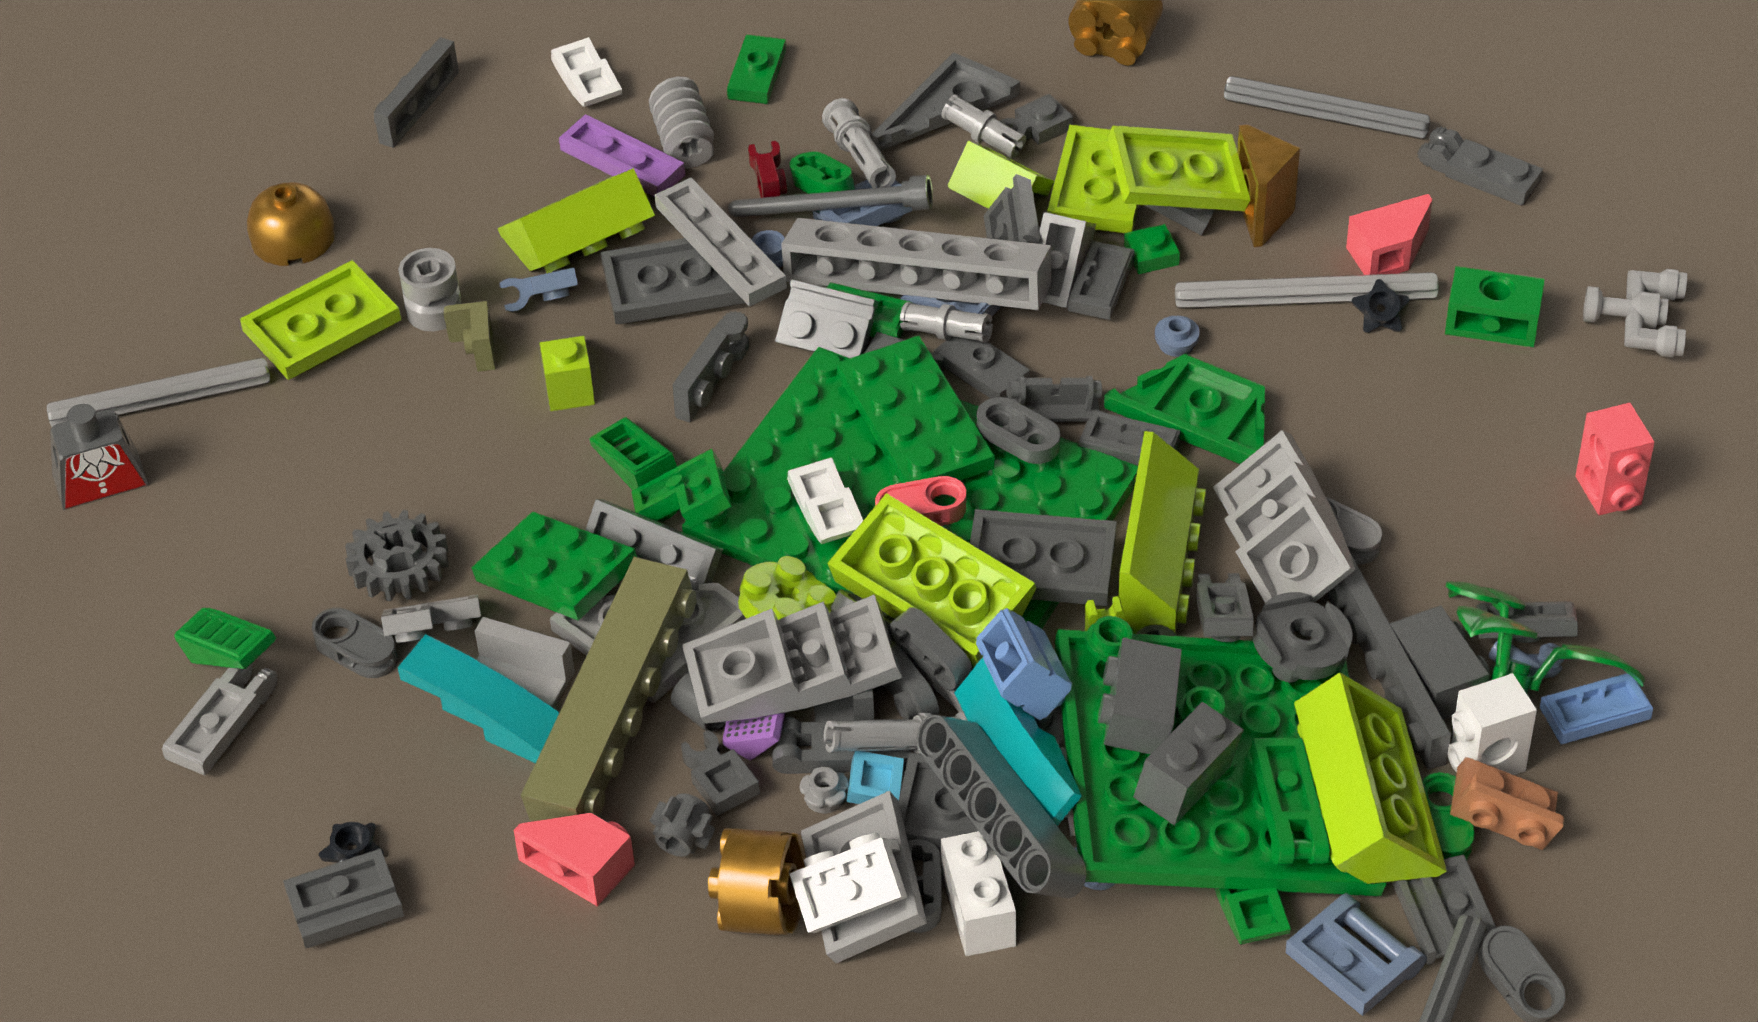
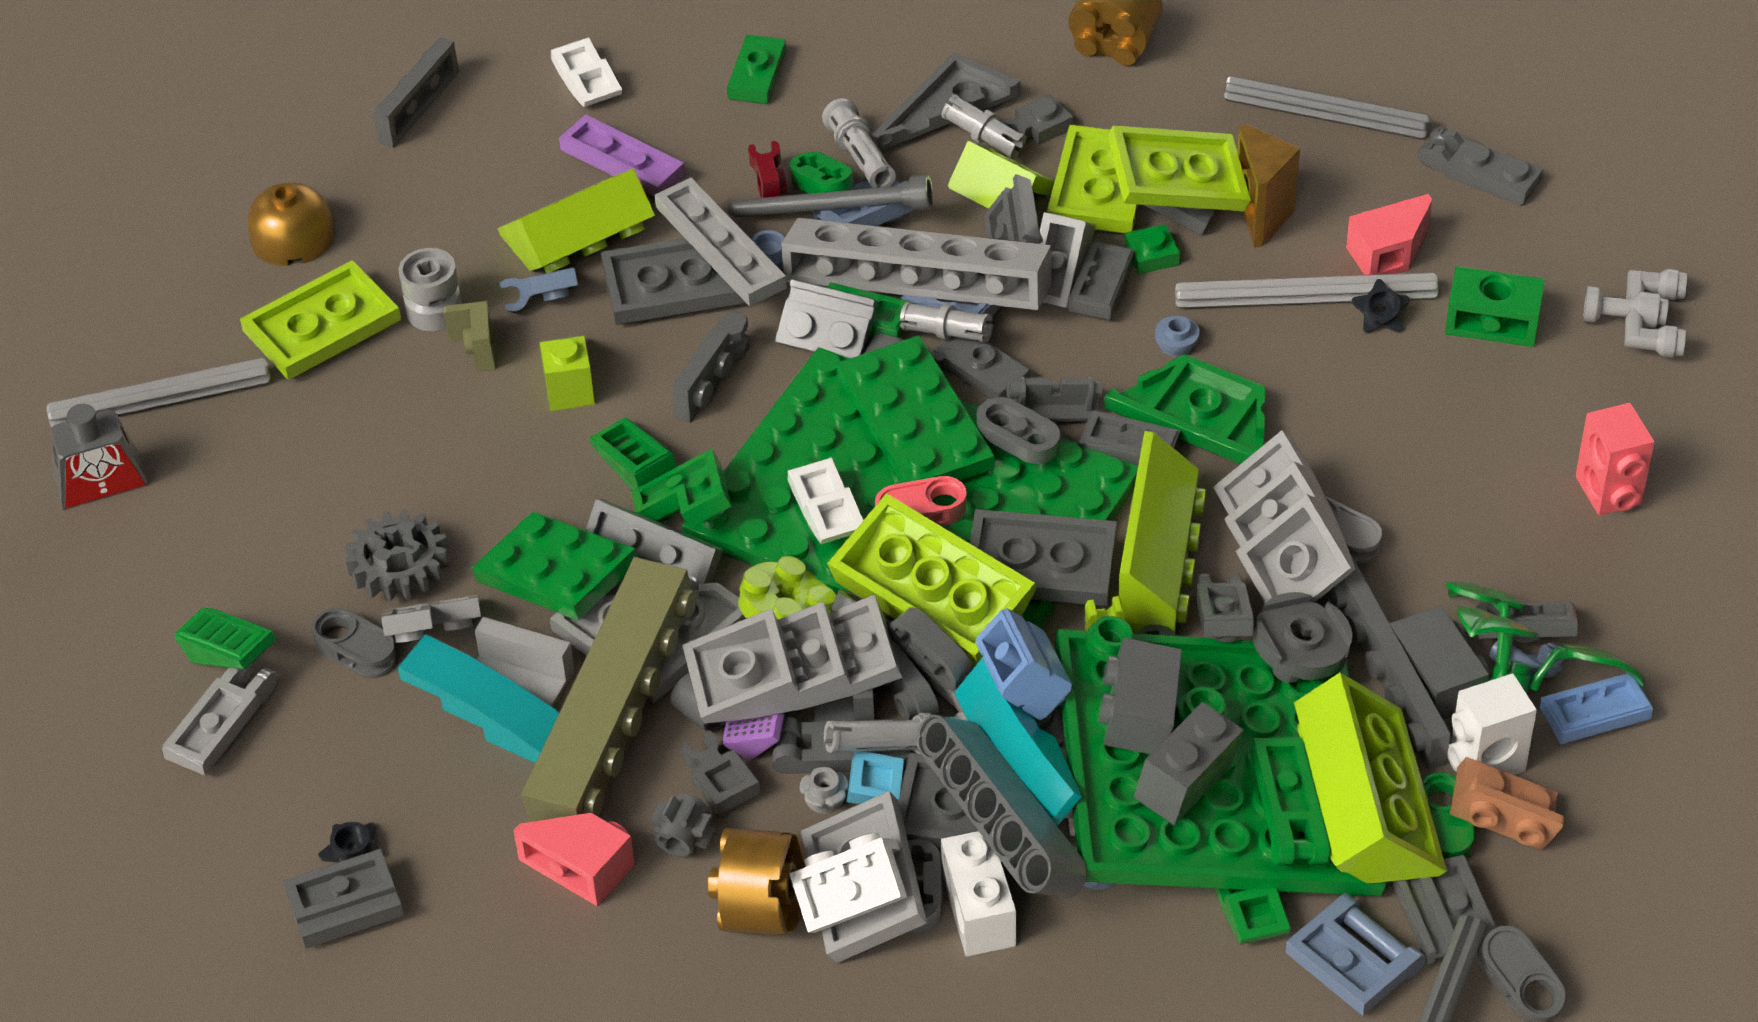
(682, 121): light grey piece -> none

